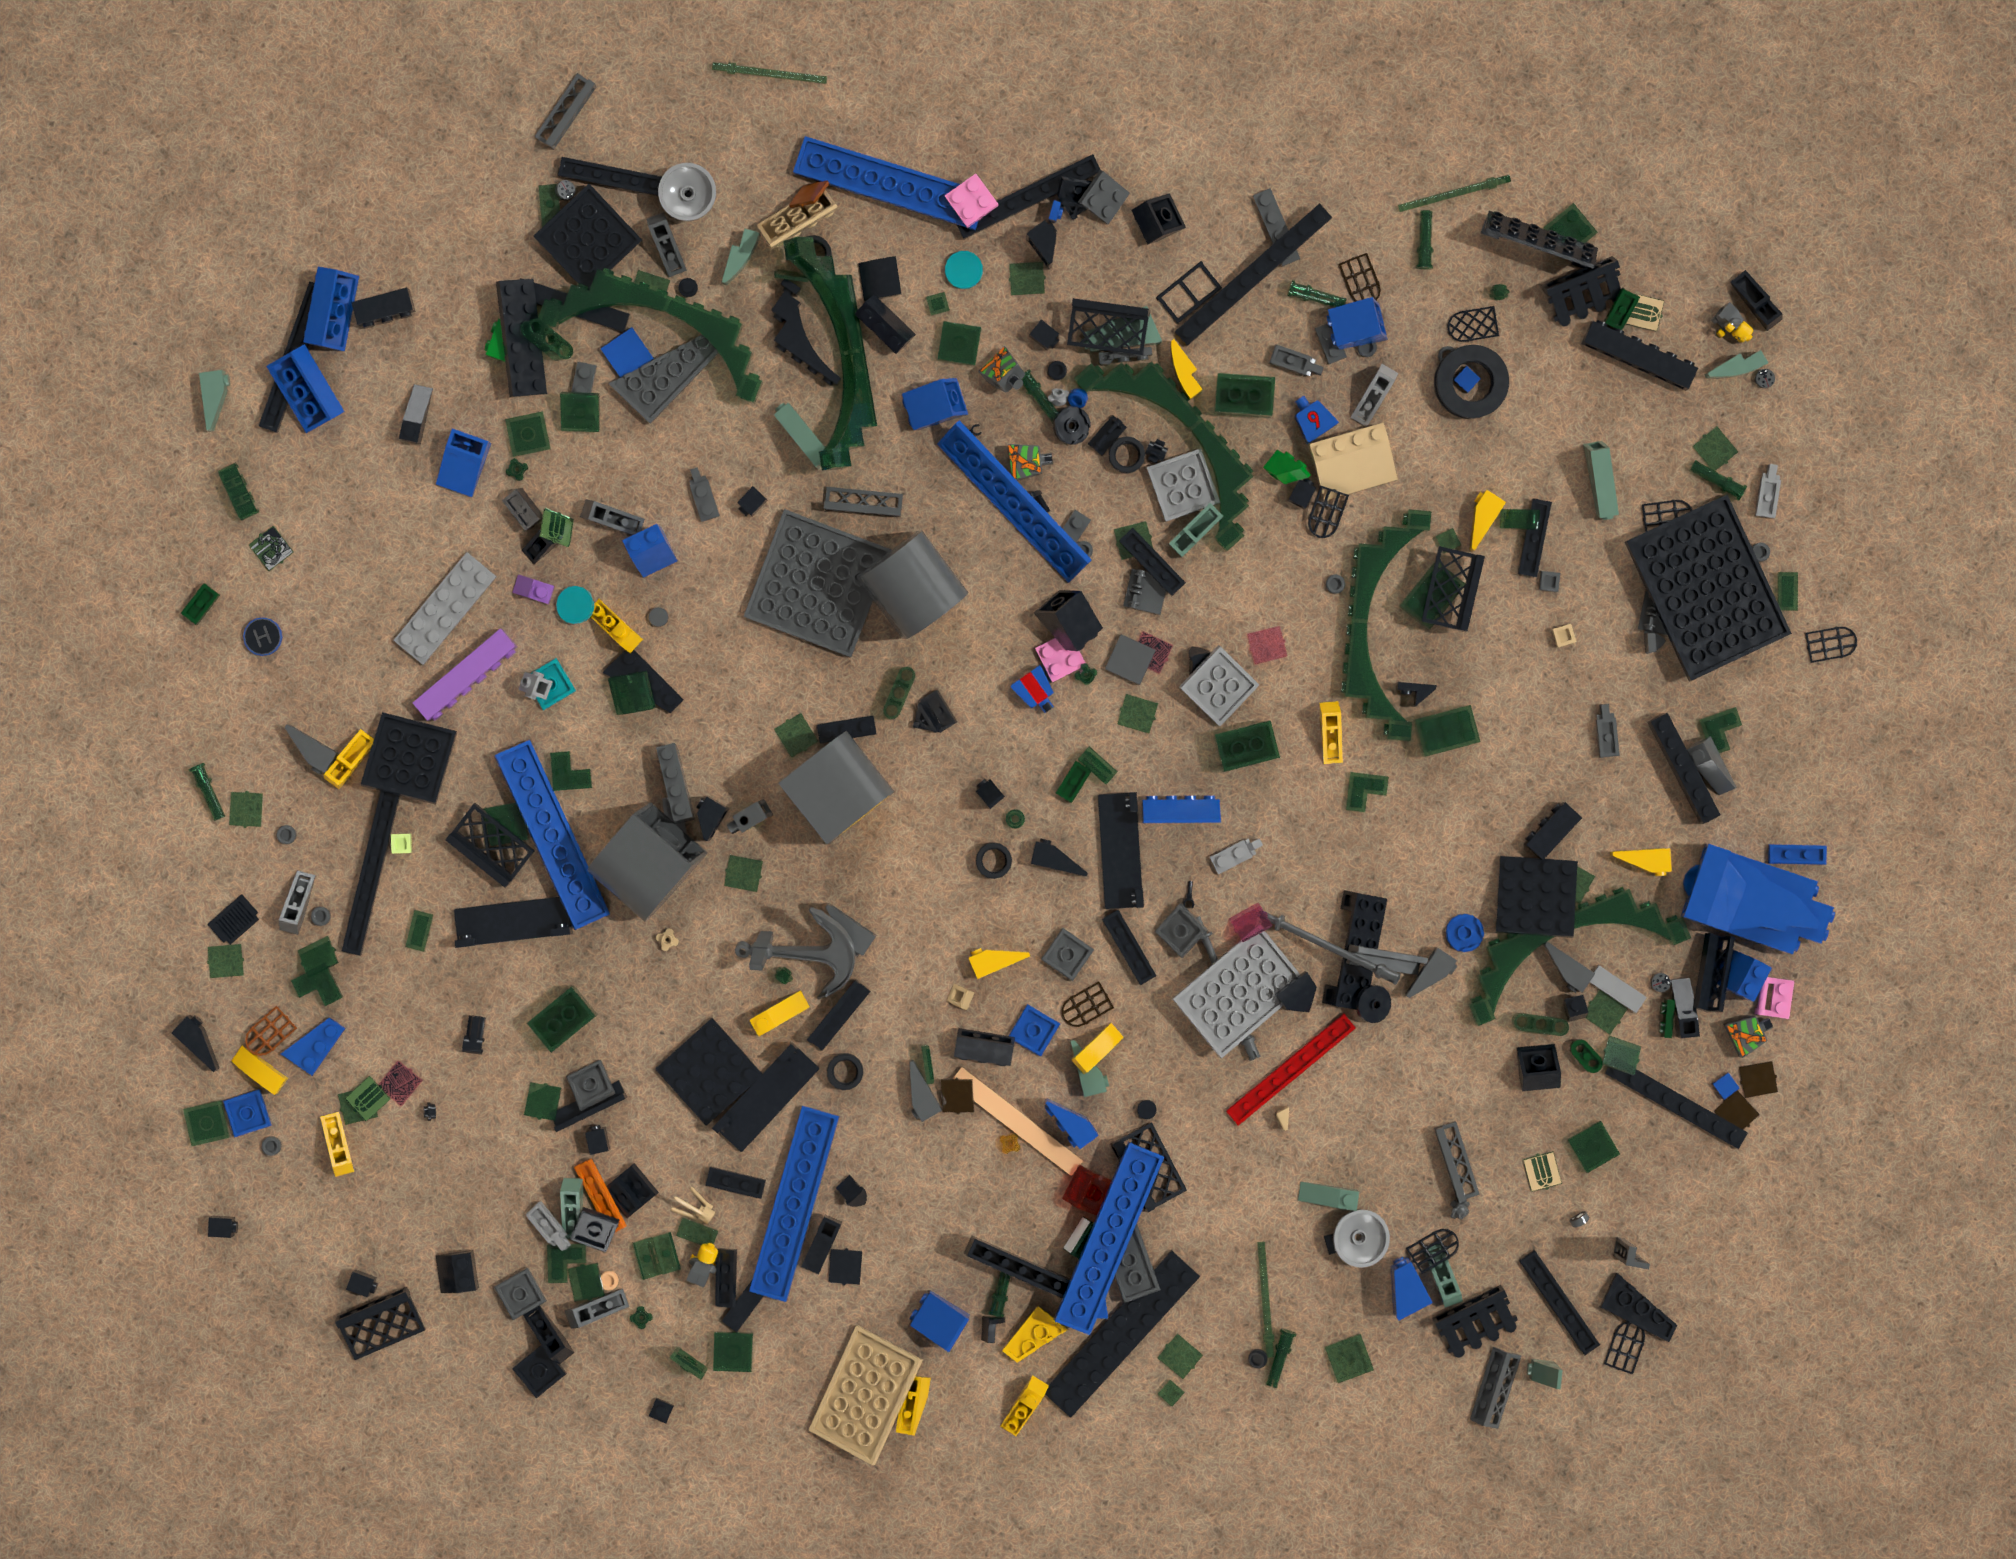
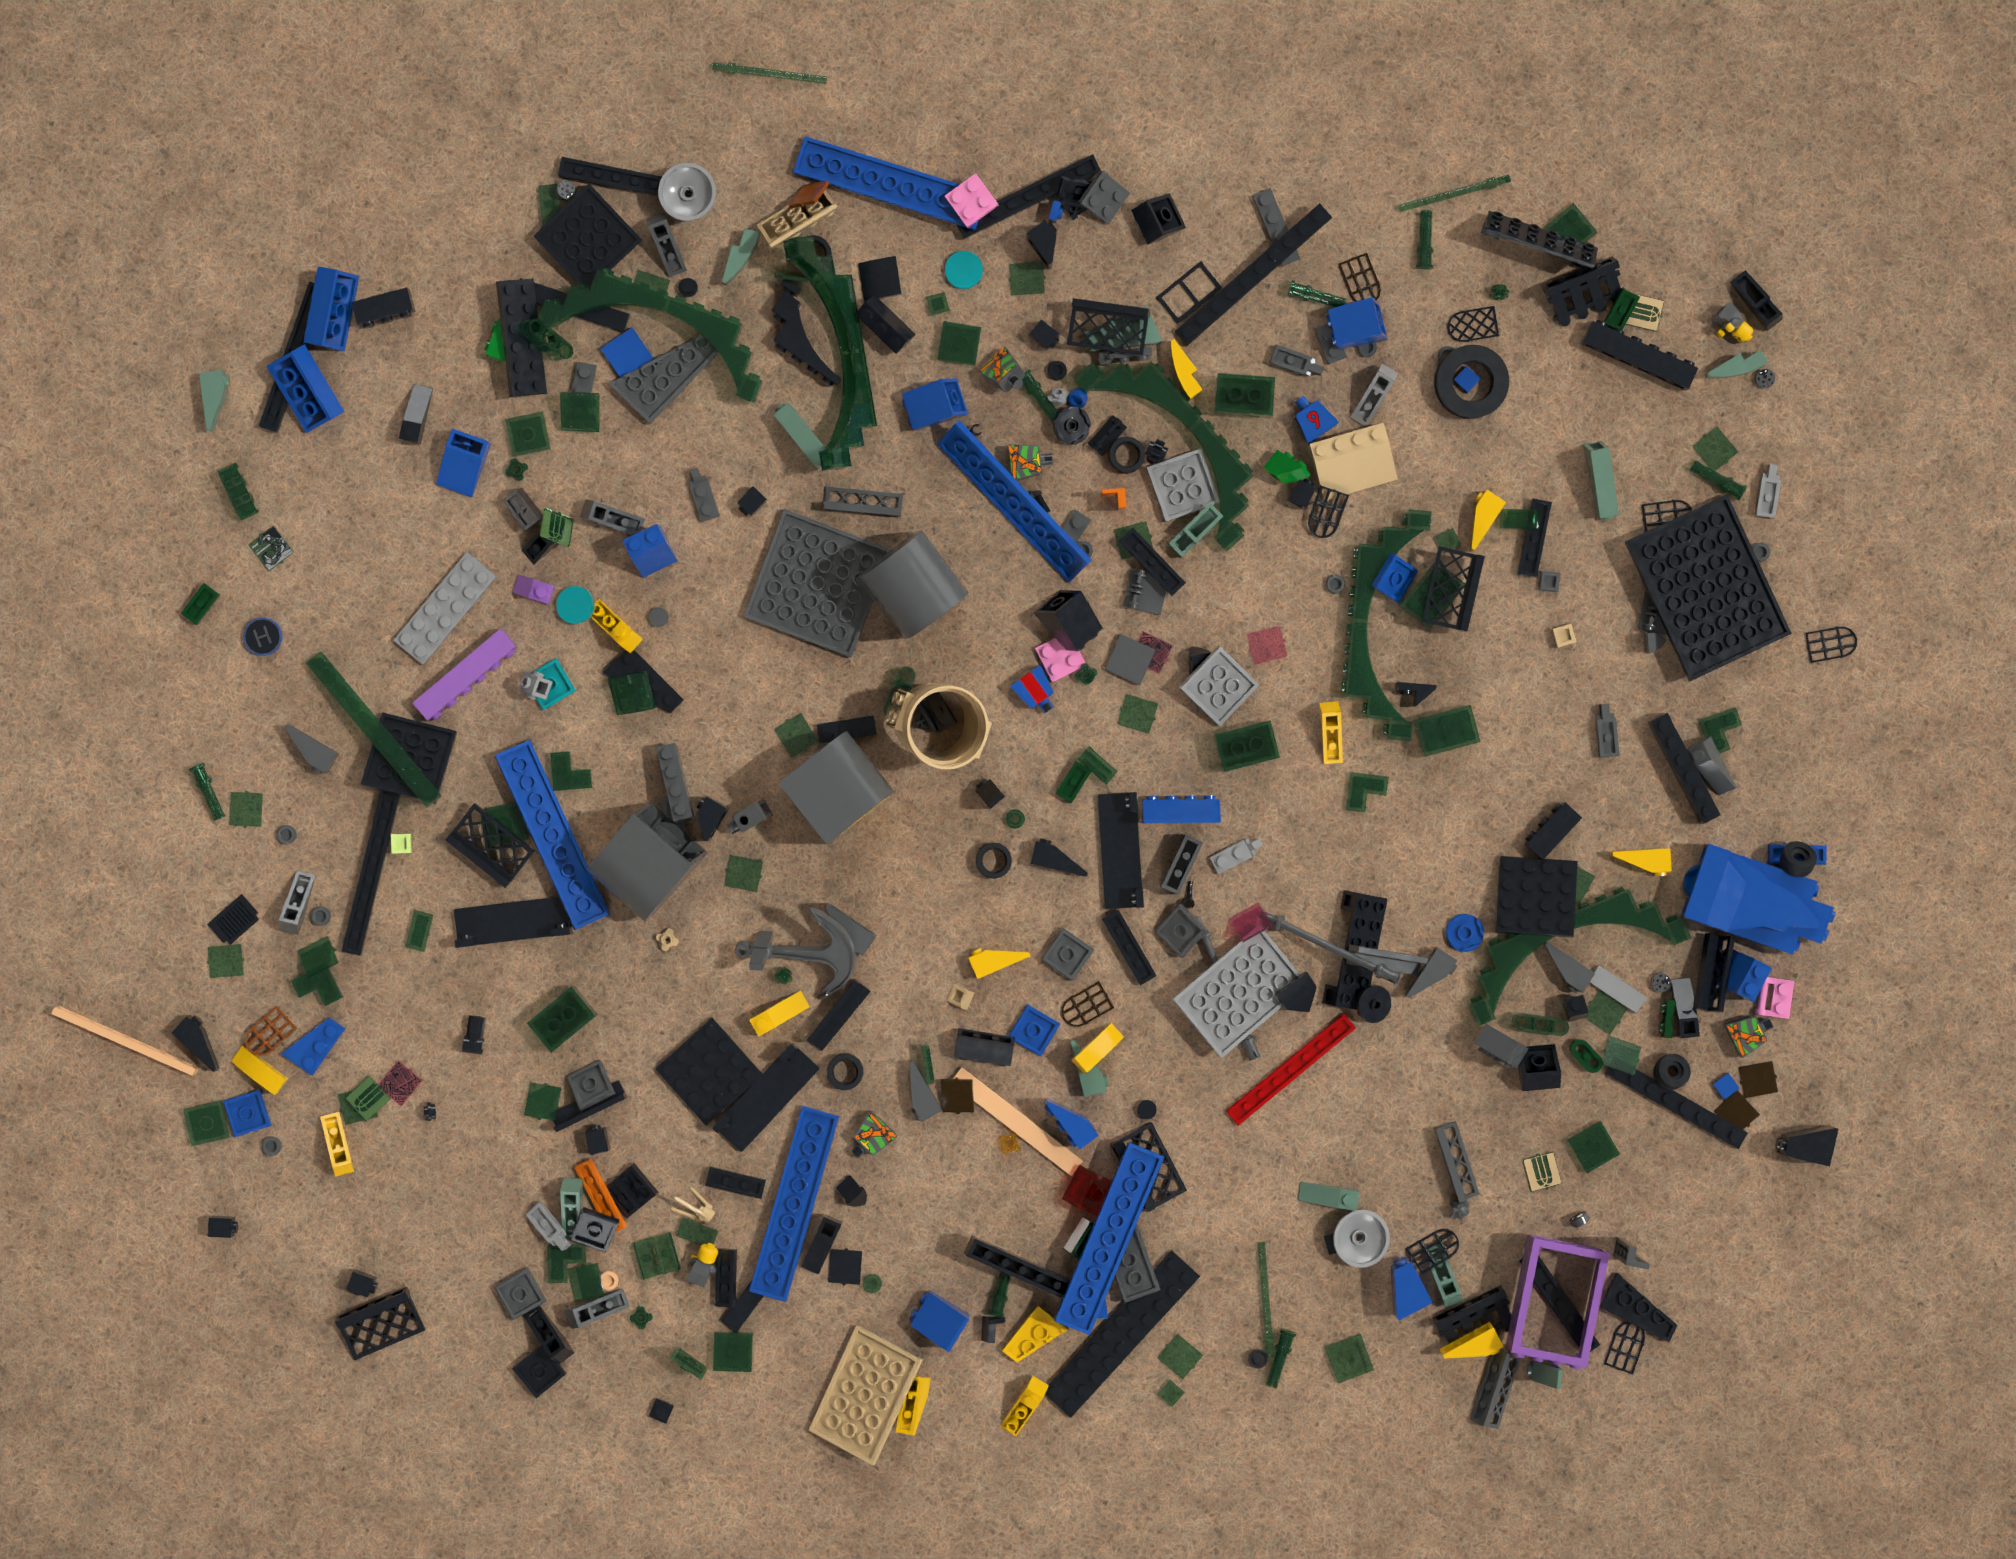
(125, 1040): none -> light nougat tile
(349, 759): yellow slope -> none
(373, 729): none -> clear green plate
(457, 1272): black slope -> none
(570, 115): dark grey fence -> none
(872, 1135): none -> torso
(872, 1283): none -> clear green tile
(973, 735): none -> tan cylinder
(1121, 497): none -> orange panel
(1181, 864): none -> dark grey brick
(1283, 1116): tan slope -> none
(1394, 577): none -> blue tile
(1477, 1343): none -> yellow slope
(1497, 1044): none -> dark grey brick
(1523, 1293): none -> medium lavender door
(1682, 1071): none -> black tyre
(1788, 591): clear green tile -> none
(1802, 851): none -> black tyre
(1809, 1144): none -> black slope

